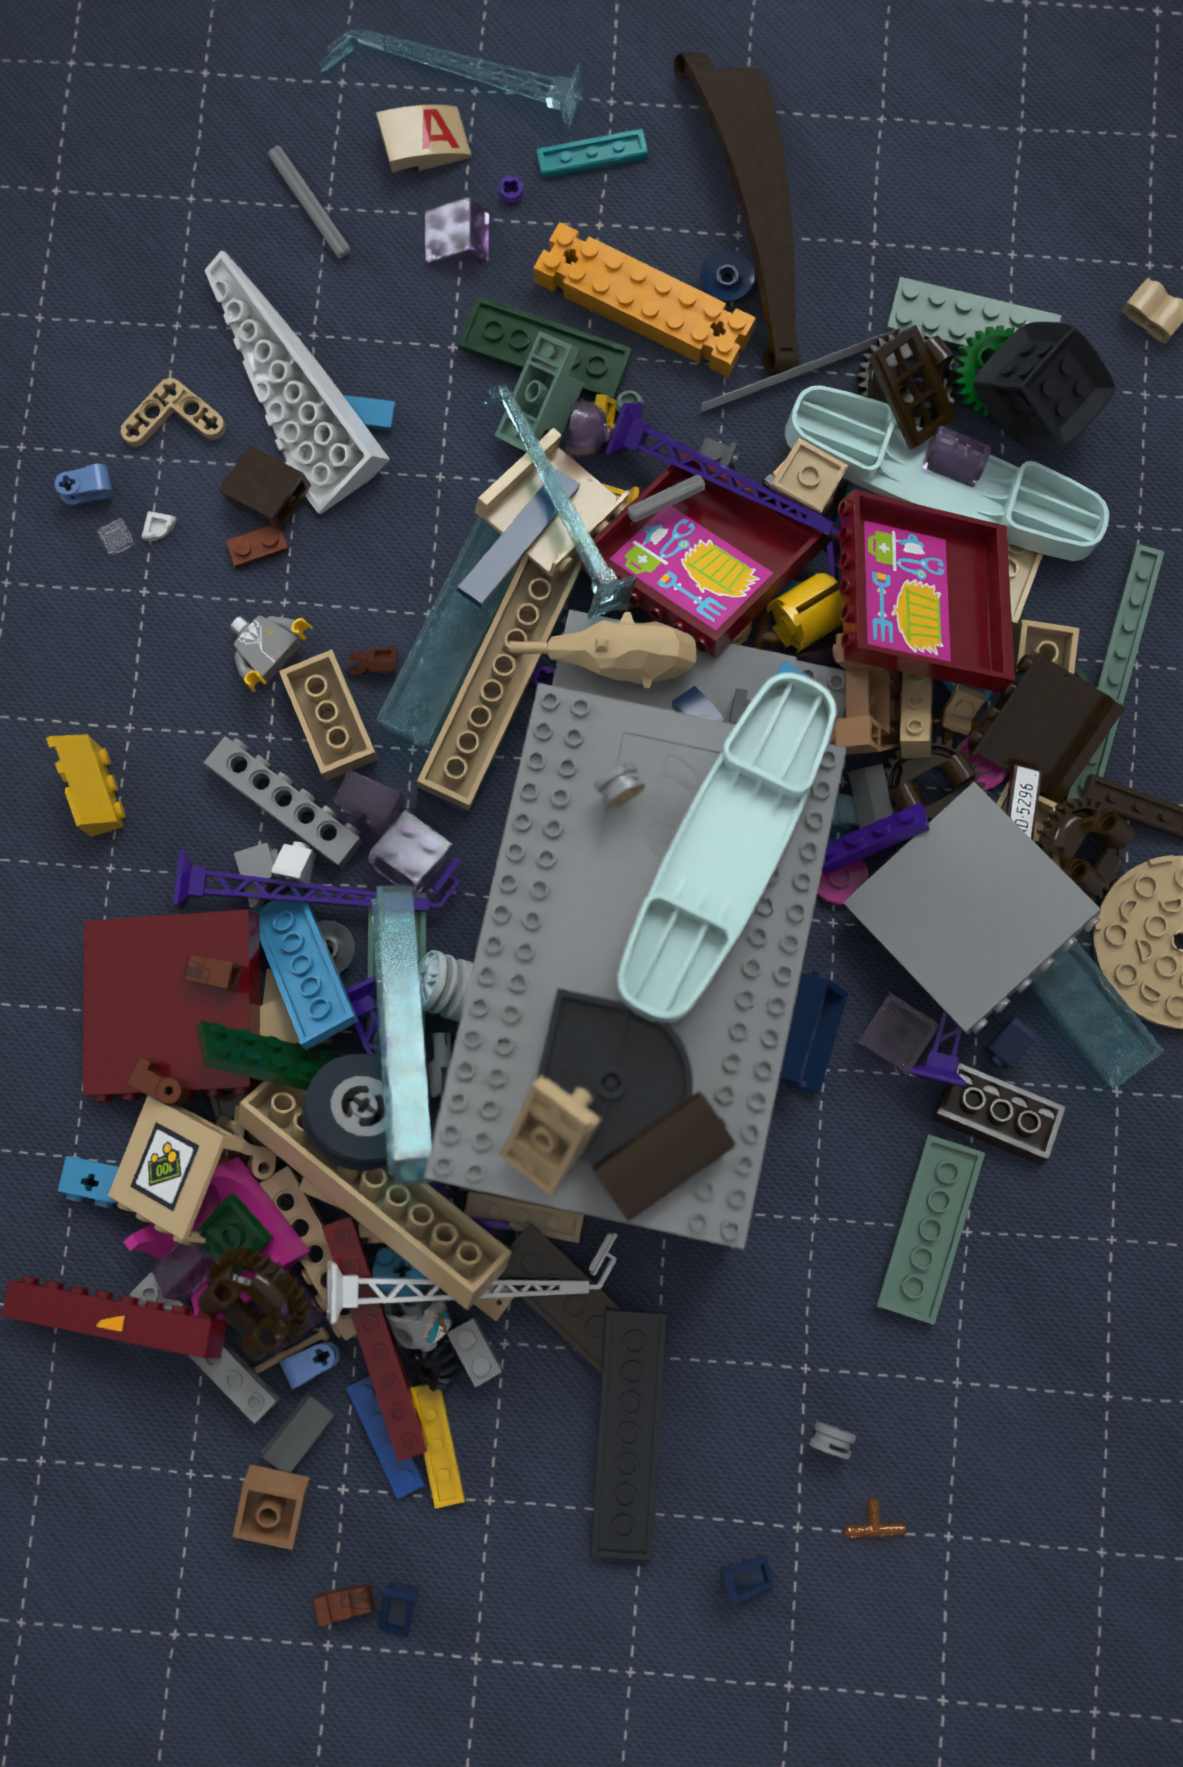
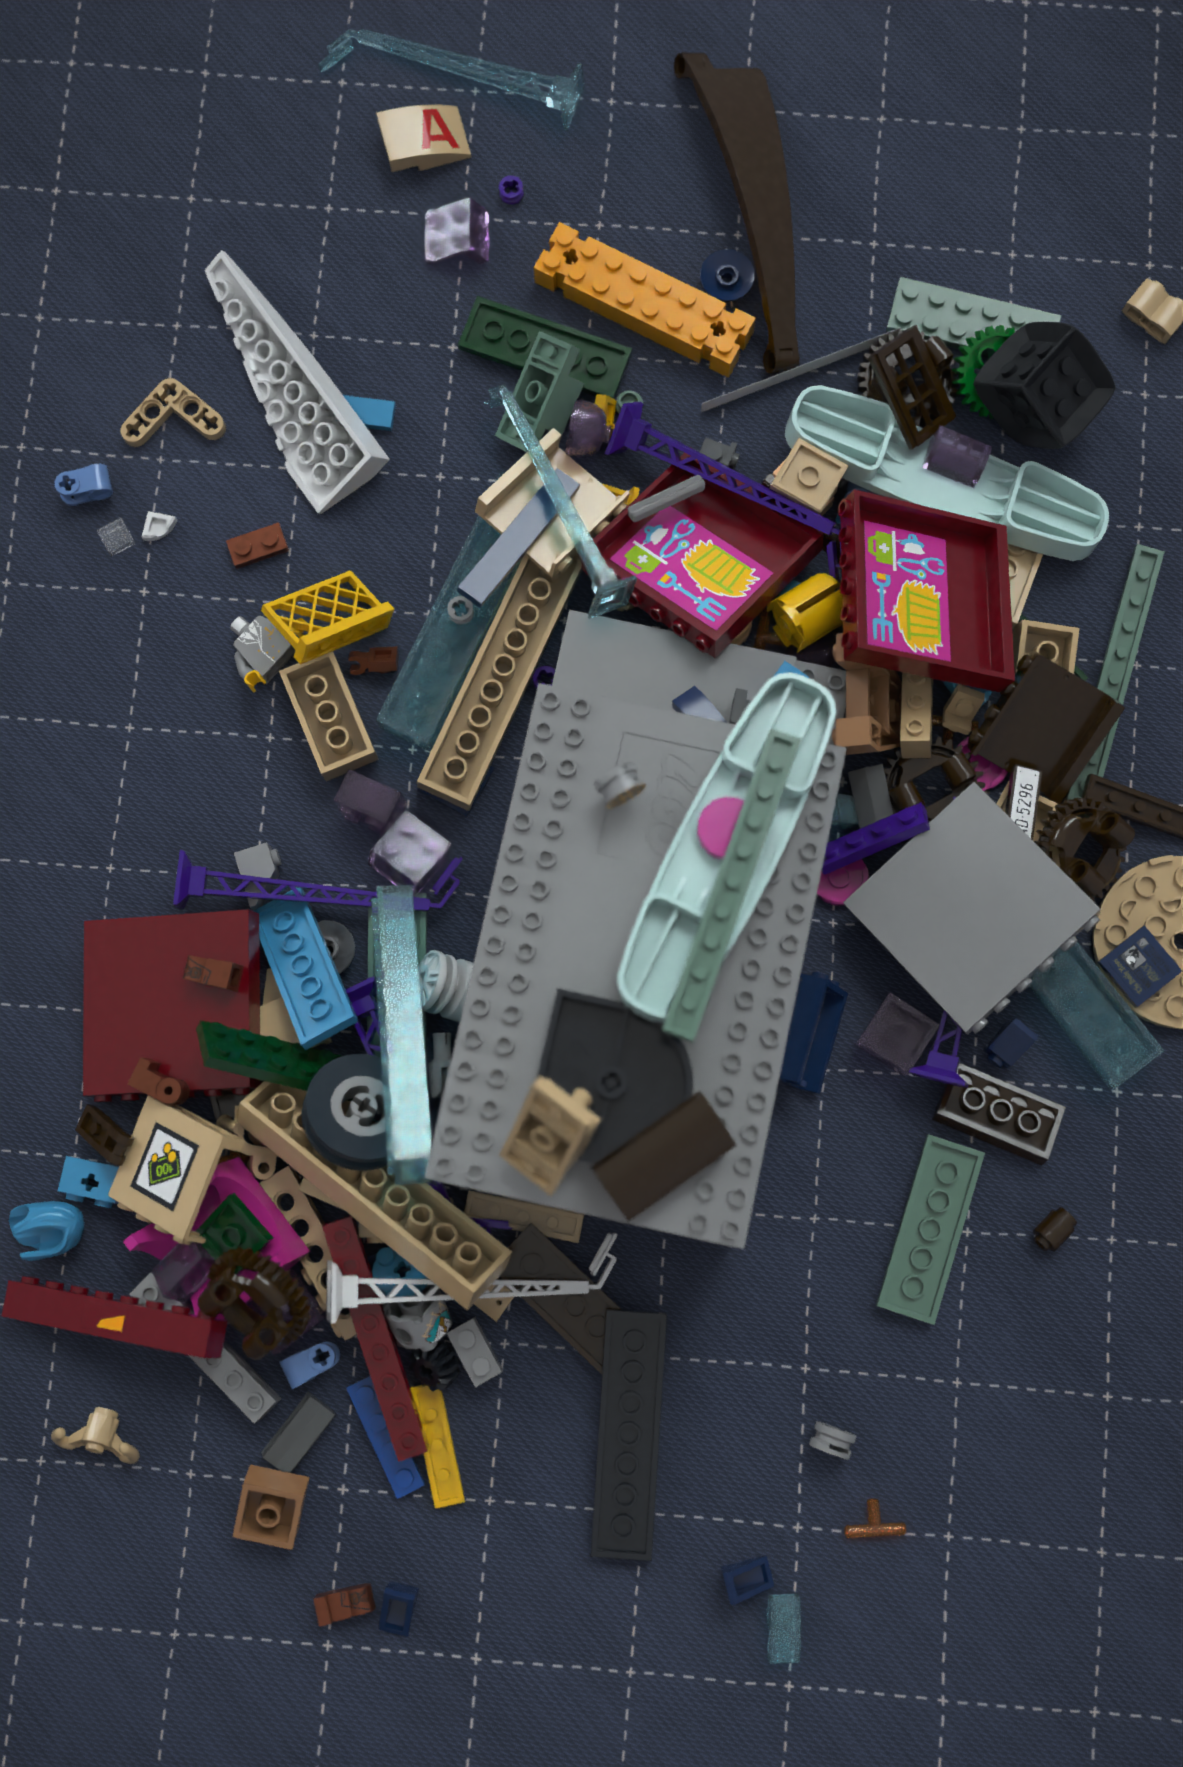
(46, 1226): none -> dark azure hair
(90, 785): yellow wedge -> none
(98, 1436): none -> tan piece
(104, 1134): none -> dark brown plate
(223, 762): light grey brick -> none
(265, 487): dark brown brick -> none
(294, 863): white slope -> none
(309, 202): light grey axle -> none
(323, 1334): tan piece -> none
(340, 630): none -> yellow fence
(464, 619): none -> light grey bush
(592, 153): teal tile -> none
(621, 650): tan piece -> none
(717, 825): none -> dark pink tile
(731, 886): none -> sand green plate
(784, 1628): none -> clear light blue slope
(1054, 1229): none -> dark brown brick
(1139, 966): none -> dark blue tile

